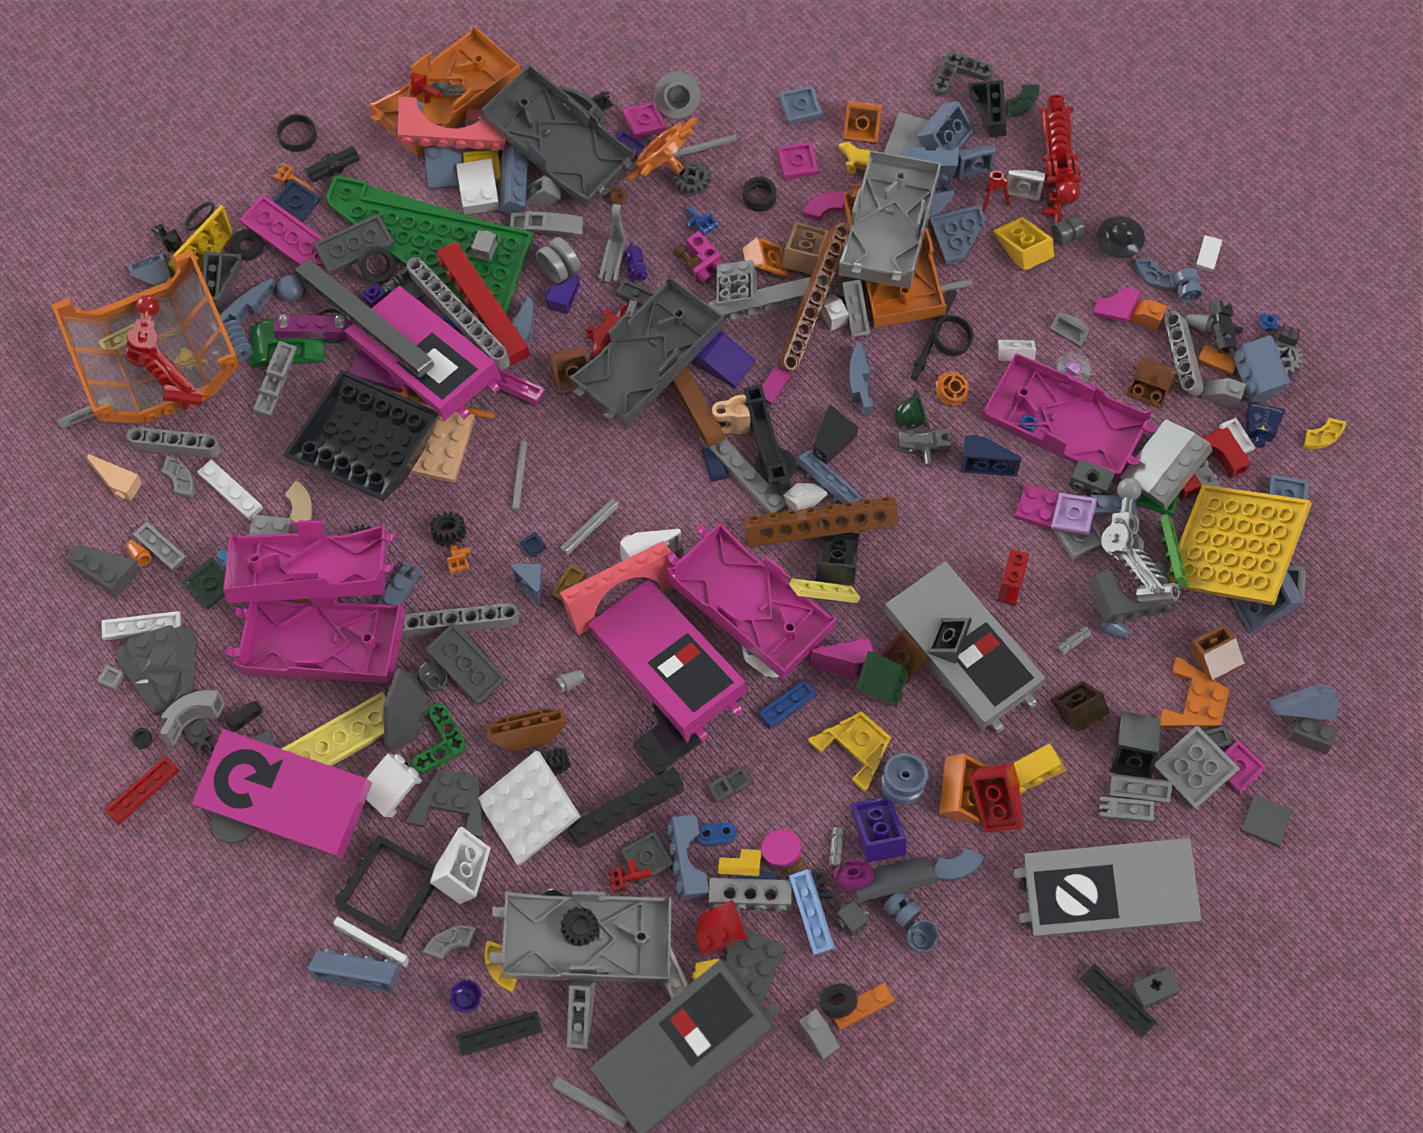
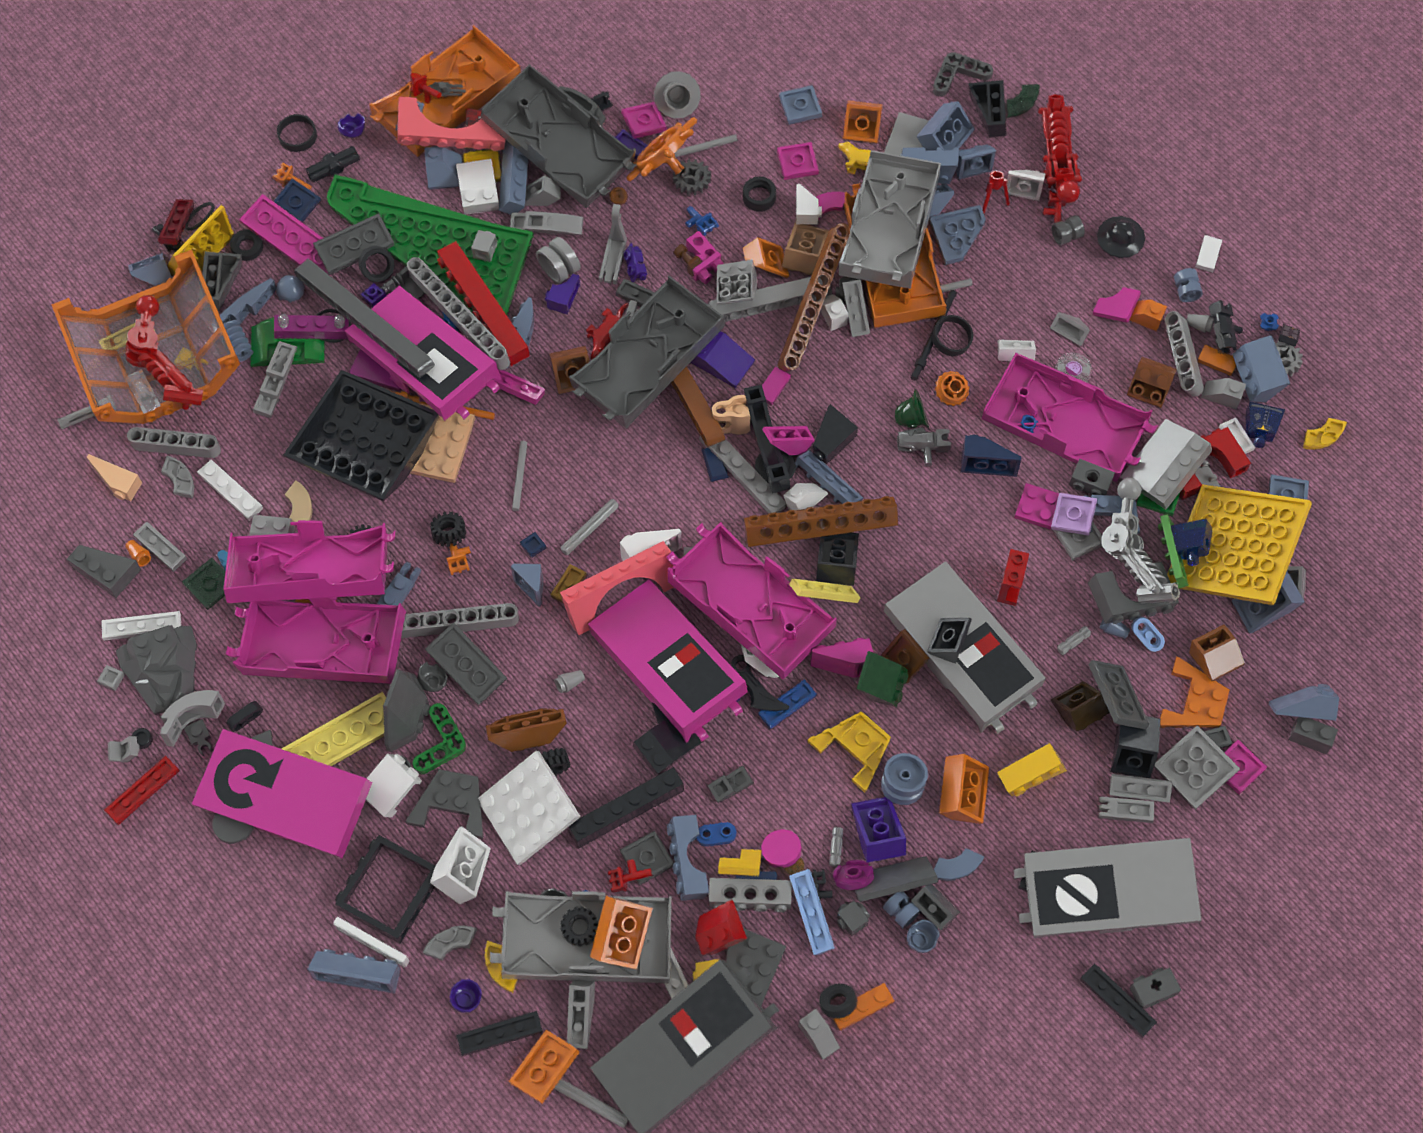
(124, 750): none -> light grey bracket
(142, 391): none -> clear slope
(176, 221): none -> dark red tile
(351, 126): none -> dark purple hair
(544, 1066): none -> orange plate
(621, 932): none -> orange slope
(760, 697): none -> black piece
(790, 439): none -> dark pink slope
(806, 207): none -> white slope
(859, 379): sand blue slope -> none
(935, 906): none -> dark grey brick
(997, 797): red slope -> none
(1025, 243): yellow slope -> none
(1119, 694): none -> dark grey tile
(1147, 633): none -> light blue plate
(1153, 275): sand blue tile -> none
(1192, 540): none -> clear blue torso
(1266, 820): dark grey tile -> none

